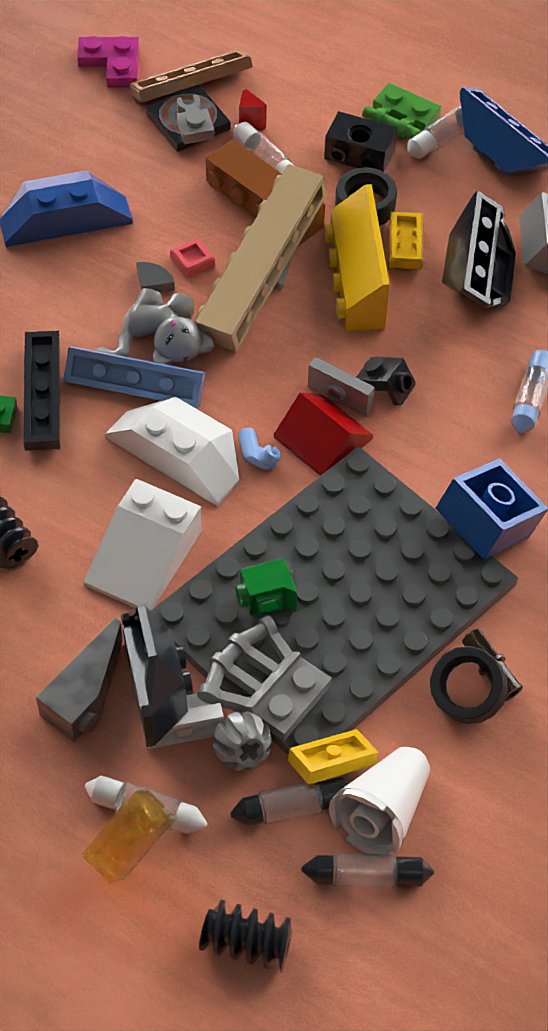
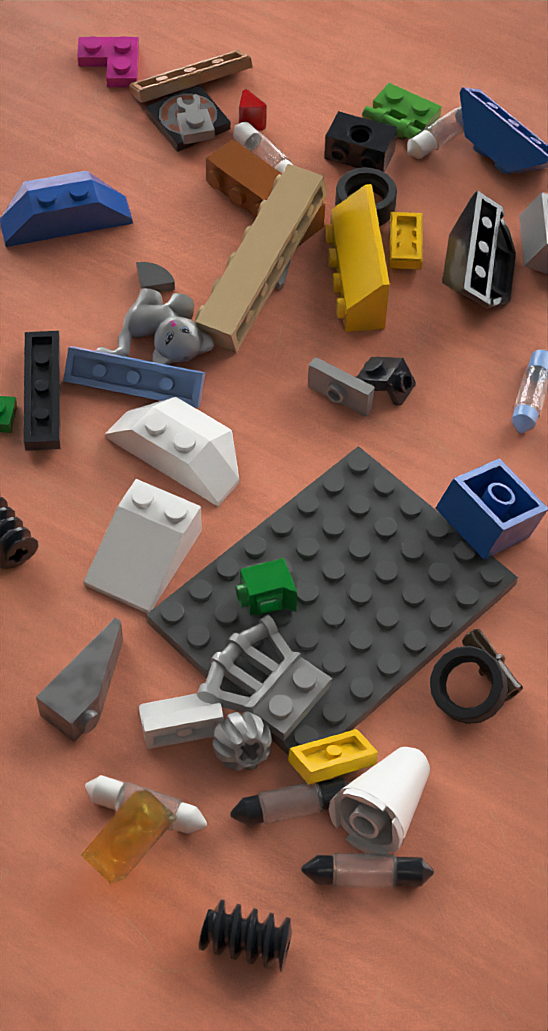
(155, 672): black wedge -> none
(192, 258): coral tile -> none
(261, 457): light blue arm -> none
(320, 432): red slope -> none

